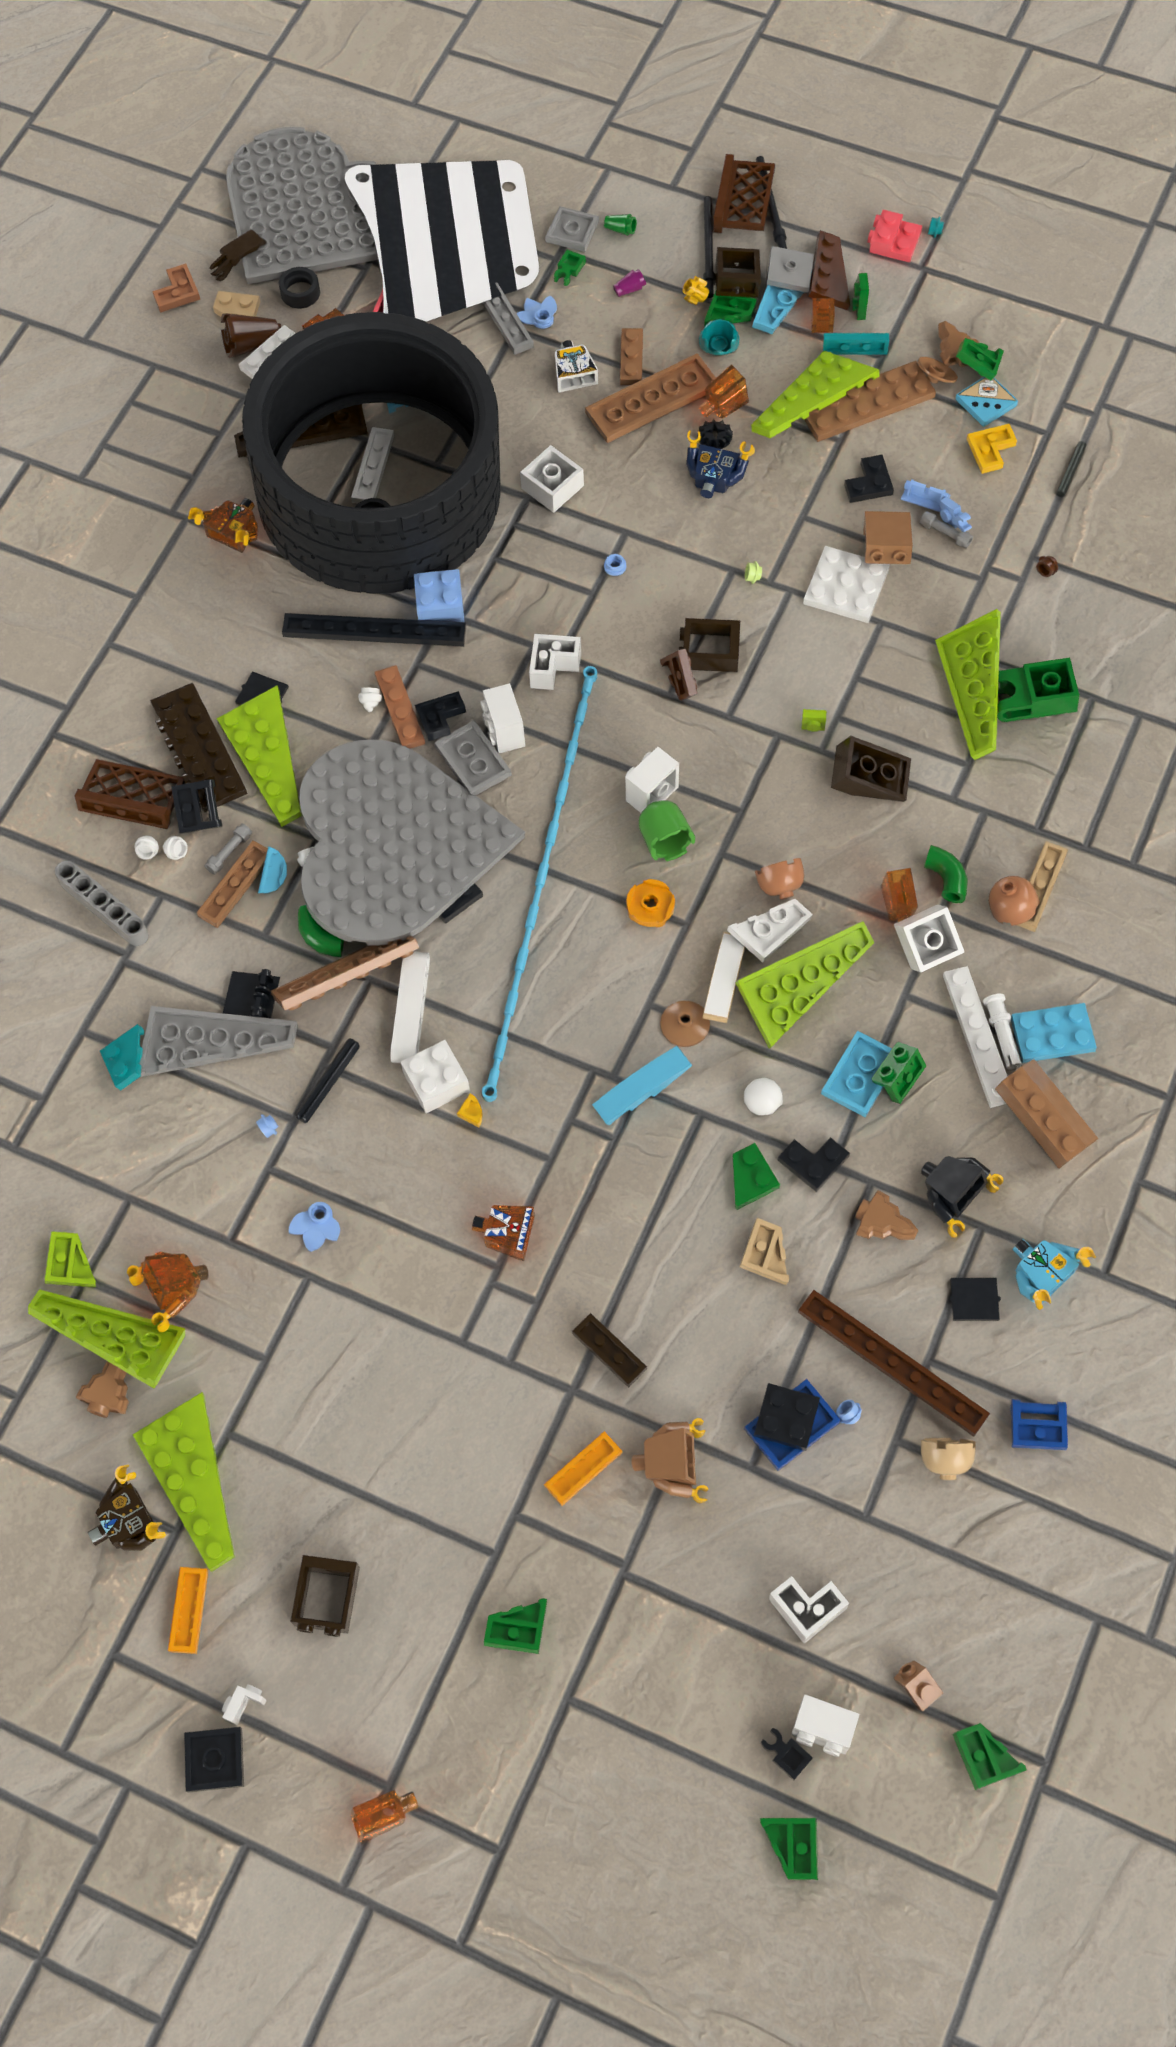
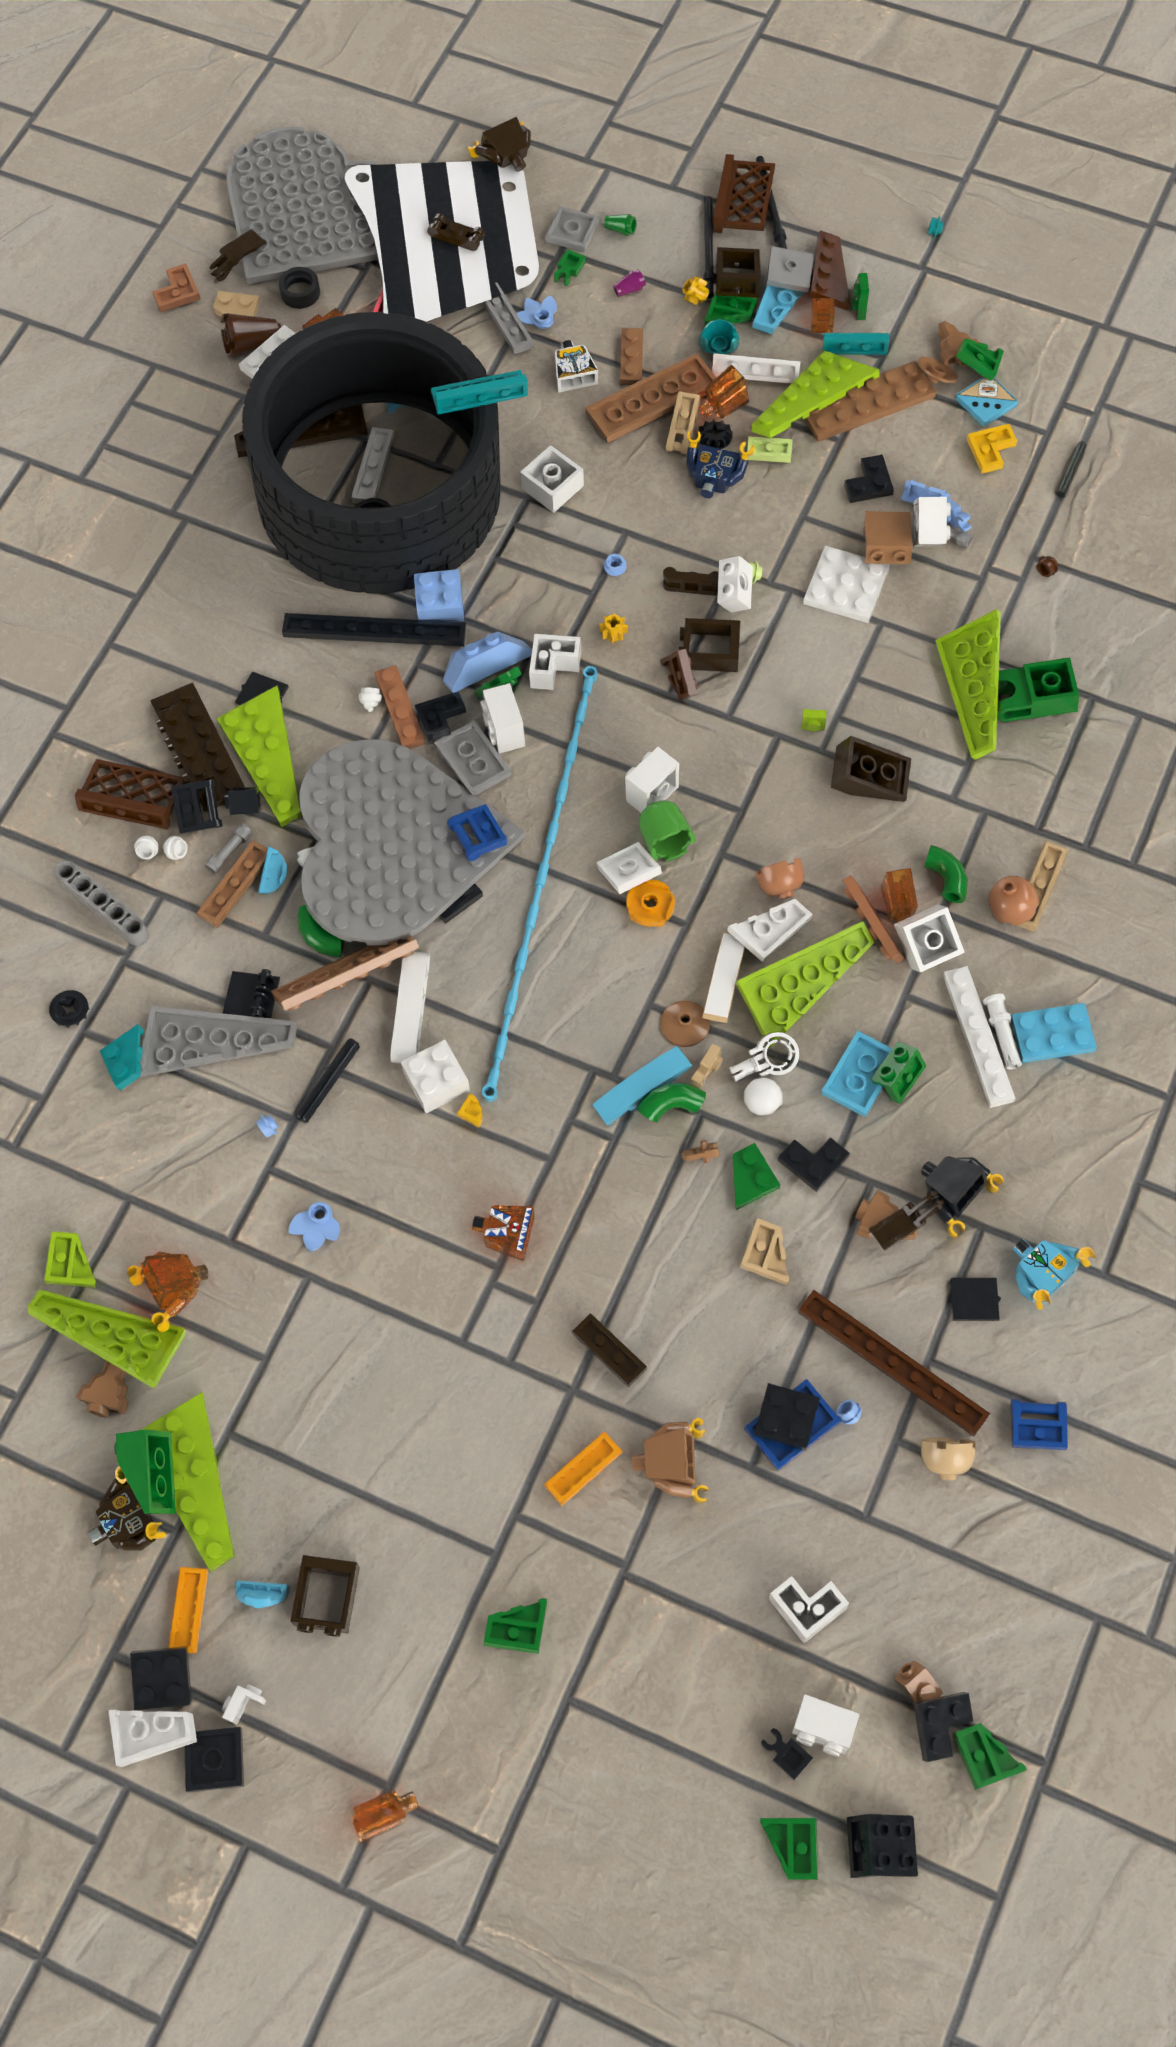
(67, 999): none -> black gear
(148, 1467): none -> green slope
(148, 1734): none -> white wing
(160, 1678): none -> black plate
(229, 523): clear orange torso -> none
(243, 800): none -> black brick
(260, 1594): none -> medium azure plate
(456, 233): none -> dark brown plate
(480, 391): none -> teal fence
(483, 659): none -> light blue wedge
(484, 828): none -> blue plate
(504, 144): none -> dark brown torso
(506, 678): none -> green wing
(613, 628): none -> yellow gear
(629, 868): none -> white plate
(669, 1097): none -> green cylinder
(683, 421): none -> tan plate
(690, 582): none -> dark brown plate
(706, 1152): none -> medium nougat piece
(709, 1063): none -> tan plate
(735, 584): none -> white brick
(751, 1065): none -> white pin
(758, 368): none -> white plate
(770, 449): none -> yellowish green plate
(877, 927): none -> nougat plate
(882, 1846): none -> black bracket
(893, 236): coral plate -> none
(904, 1221): none -> dark brown arm
(930, 521): none -> white brick
(933, 1720): none -> black plate
(1046, 1113): medium nougat slope -> none

